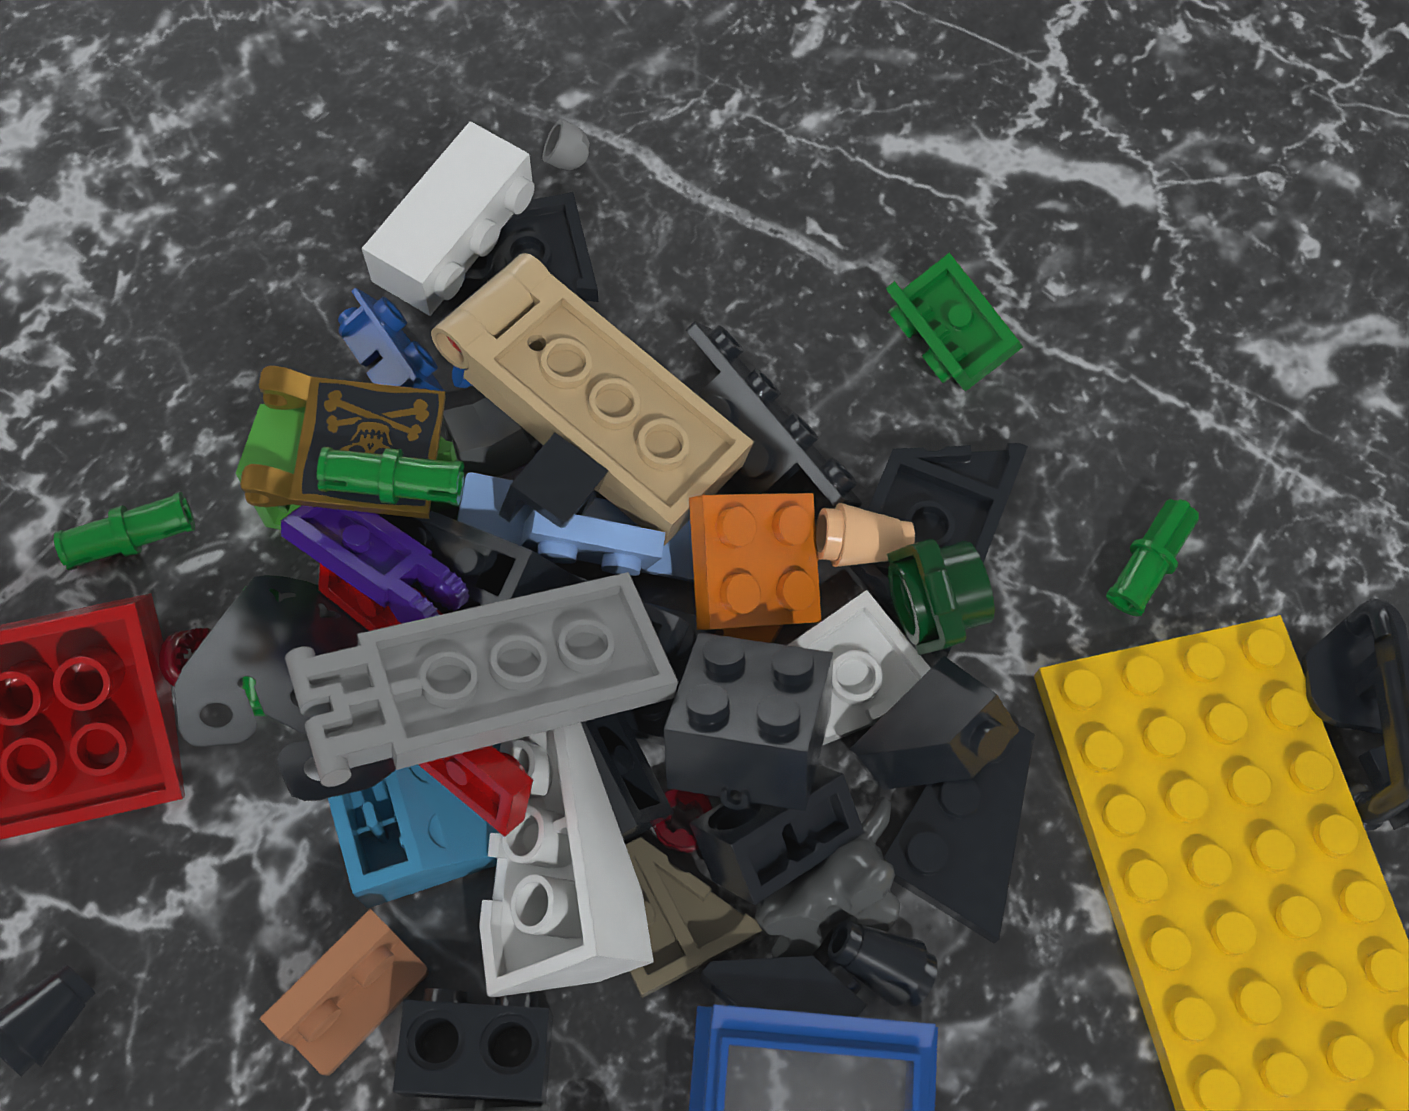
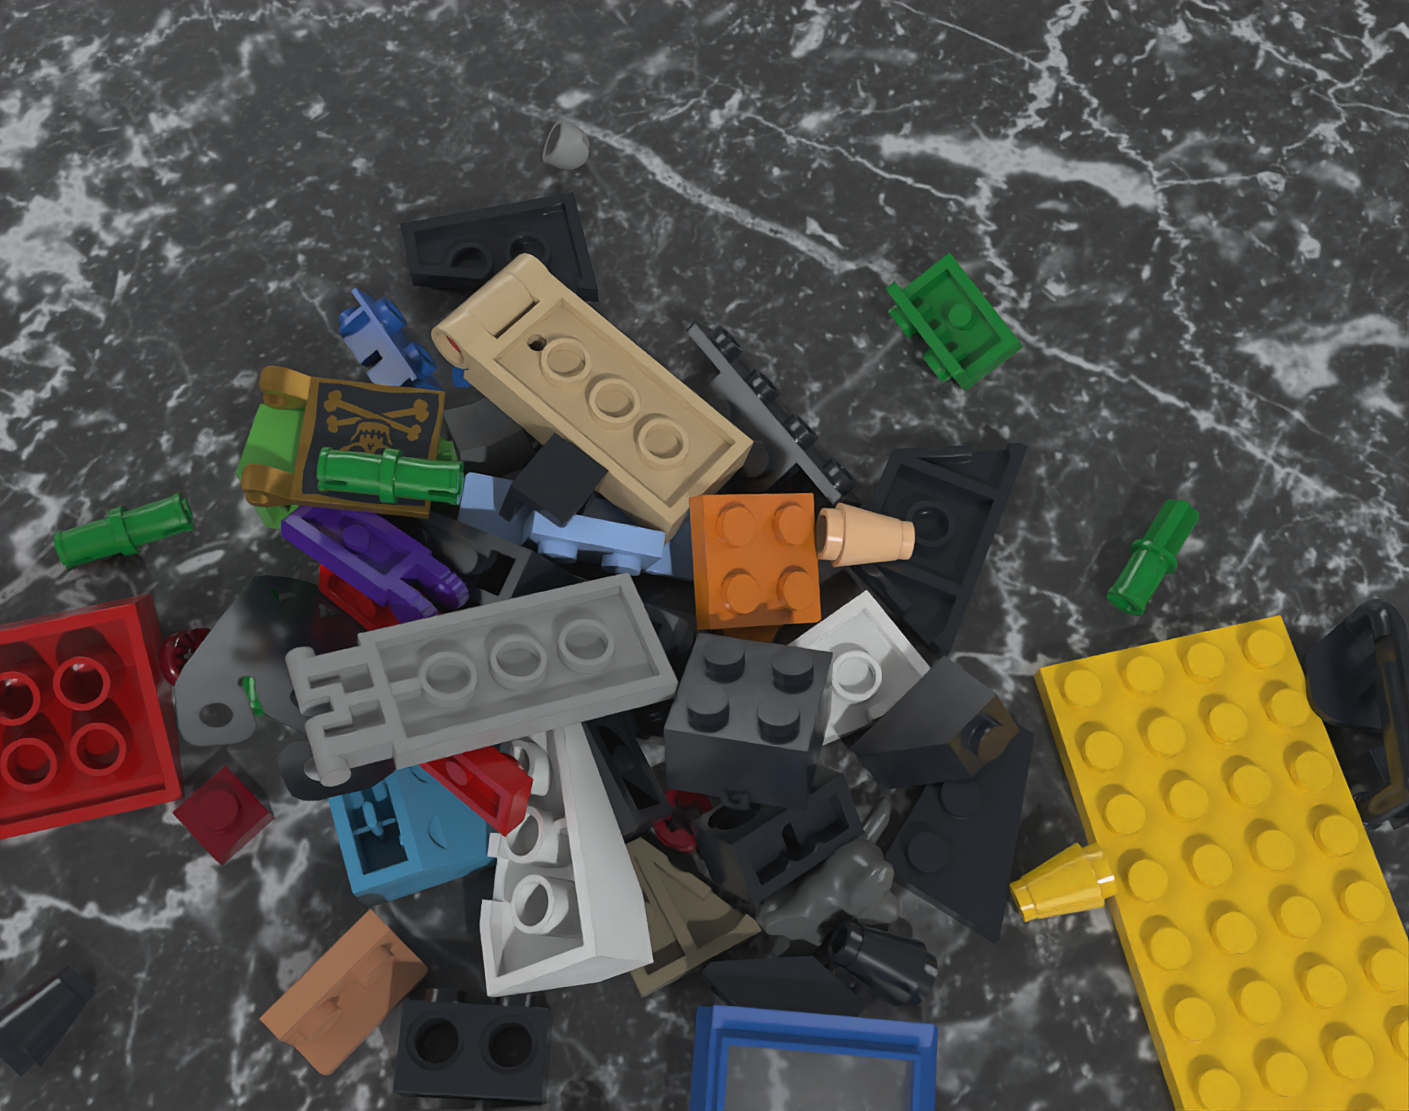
(223, 815): none -> dark red plate
(450, 218): white brick -> none
(939, 593): dark green piece -> none
(1065, 884): none -> yellow cone

